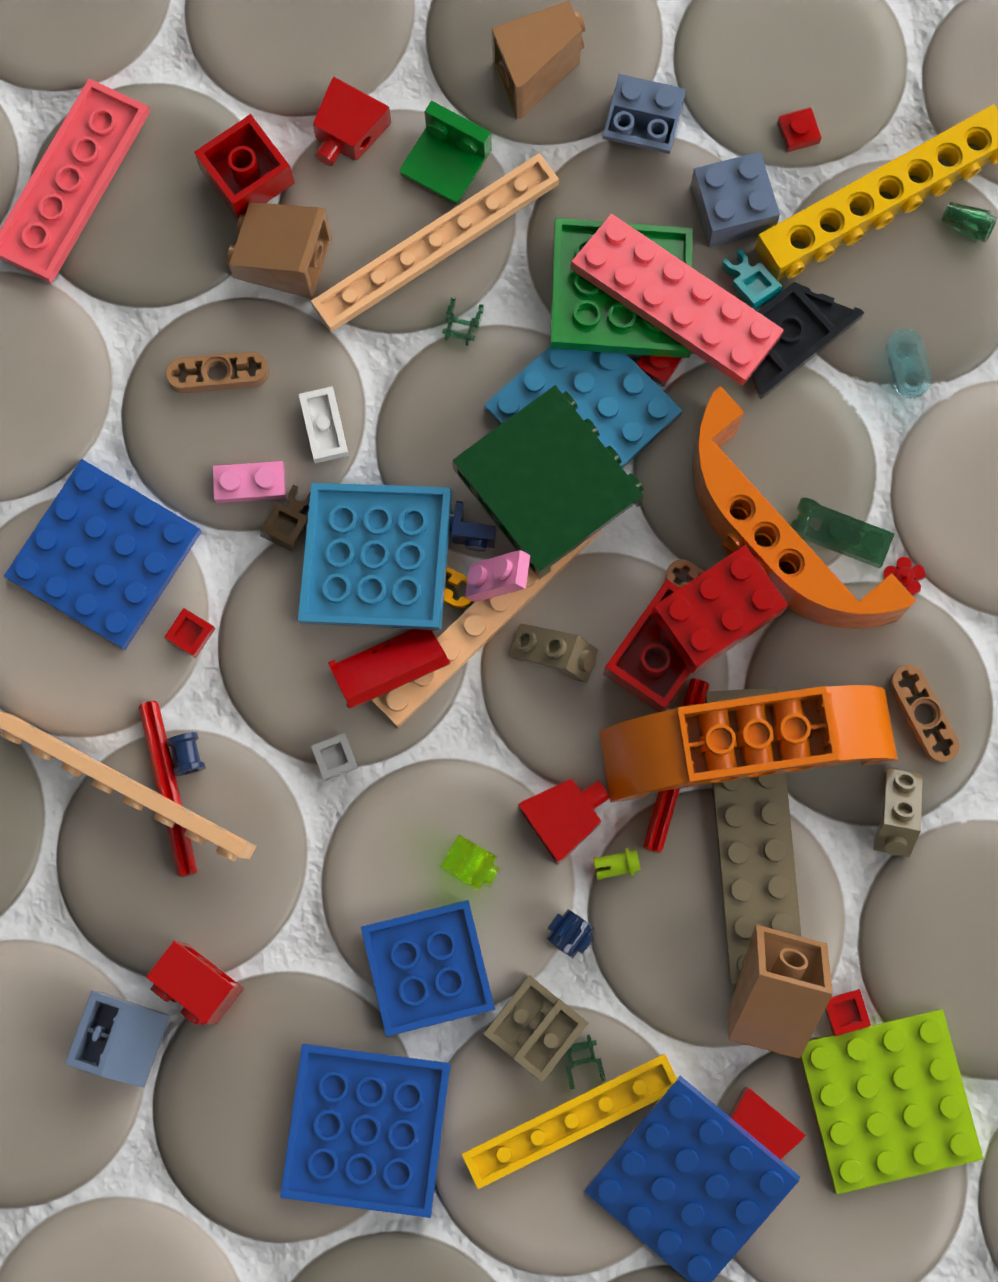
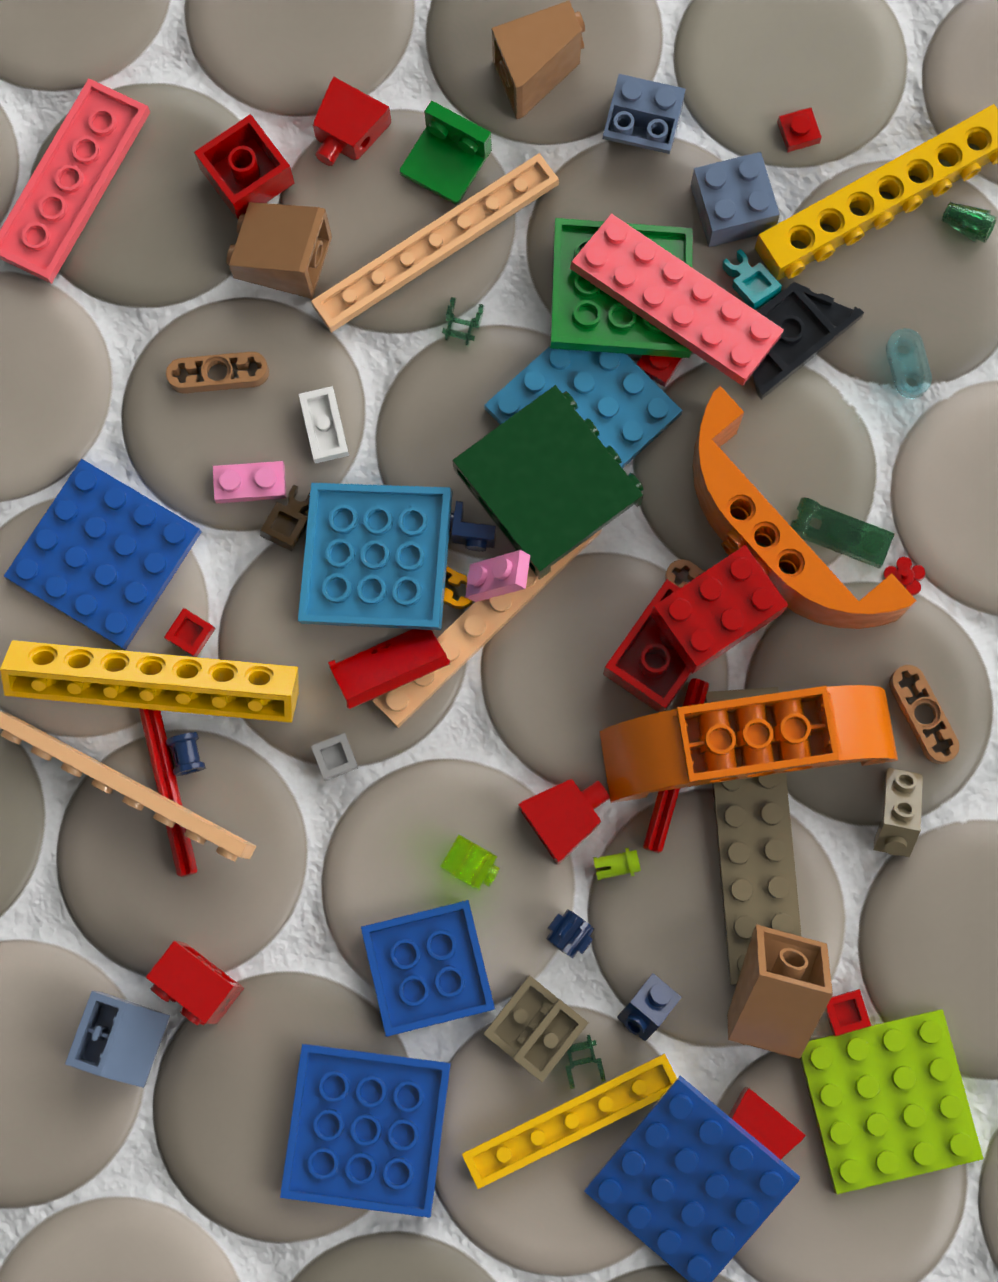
(150, 681): none -> yellow brick
(554, 649): dark tan bracket -> none
(649, 1007): none -> bracket

